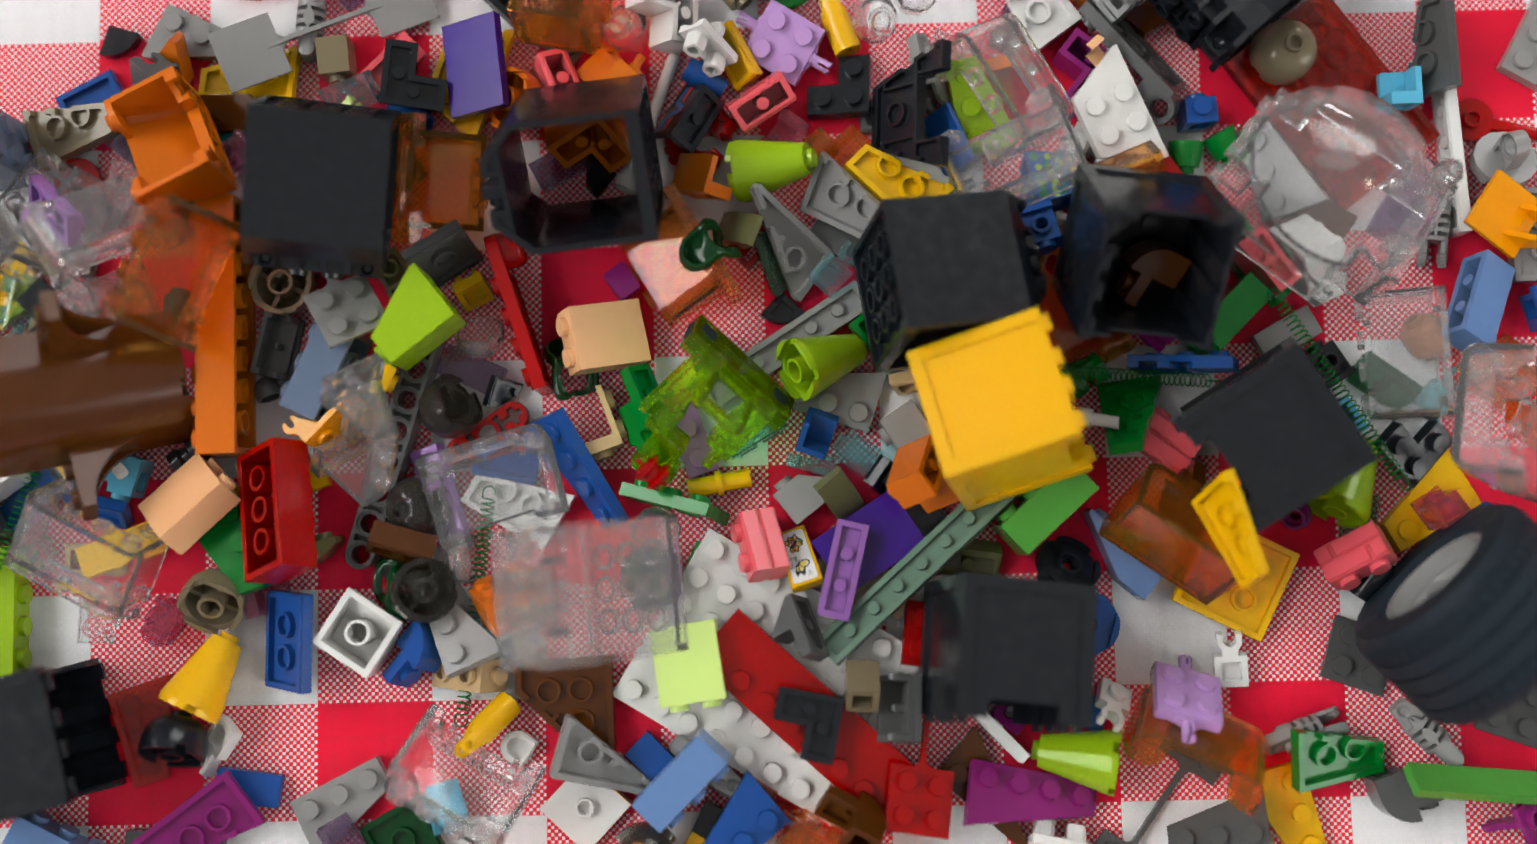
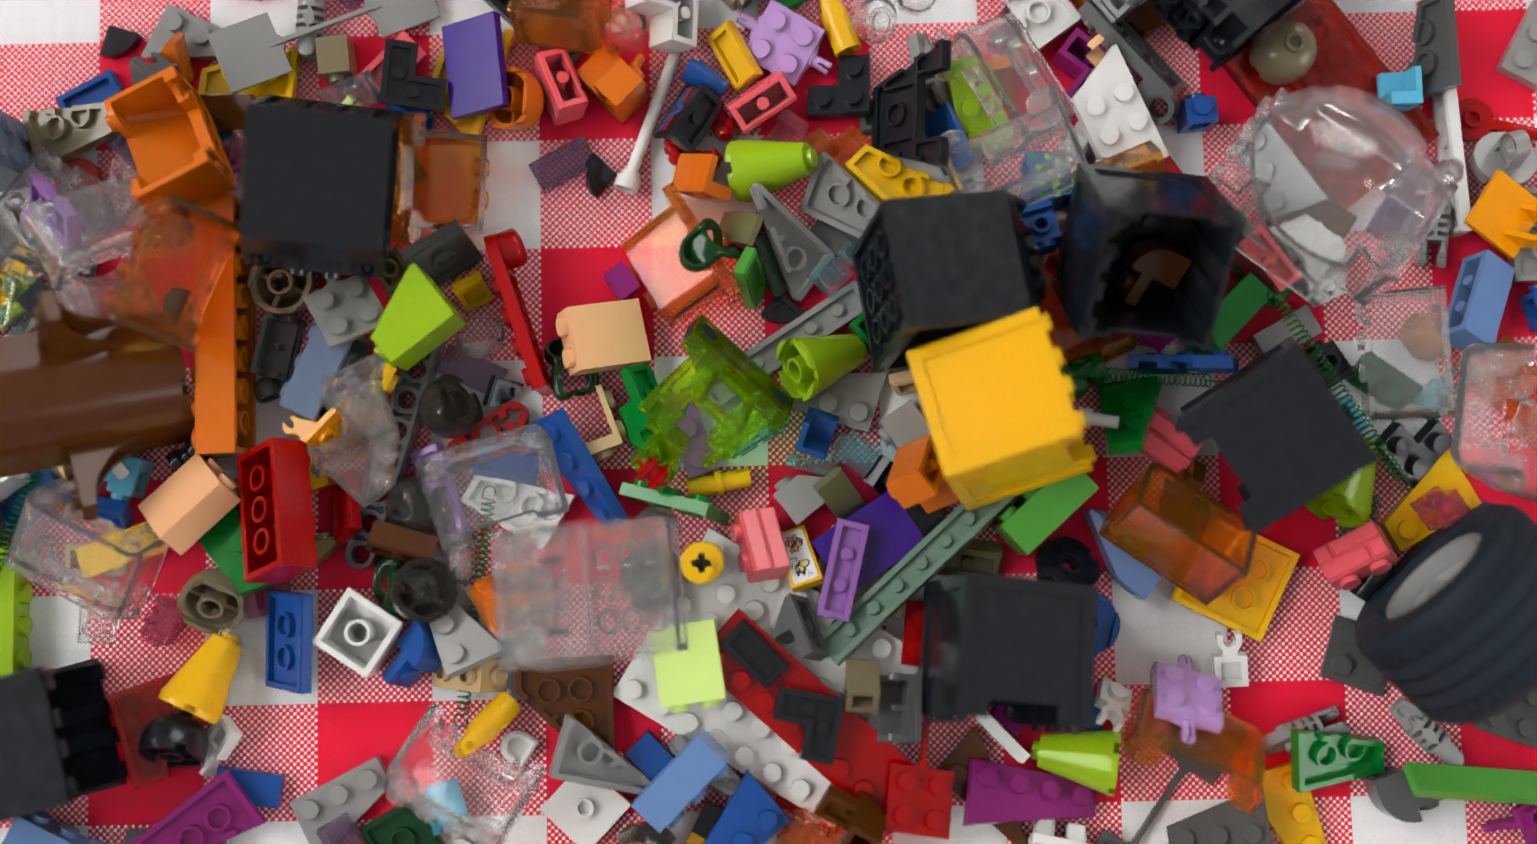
(345, 514): none -> red tile
(580, 224): black container -> none
(602, 138): orange brick -> none
(694, 572): none -> yellow piece
(707, 42): white hips -> none
(750, 278): none -> bright green tile
(754, 654): none -> black tile
(1186, 154): green hat -> none
(1219, 142): green hat -> none
(1231, 528): yellow wing -> none
(1296, 522): magenta plate -> none

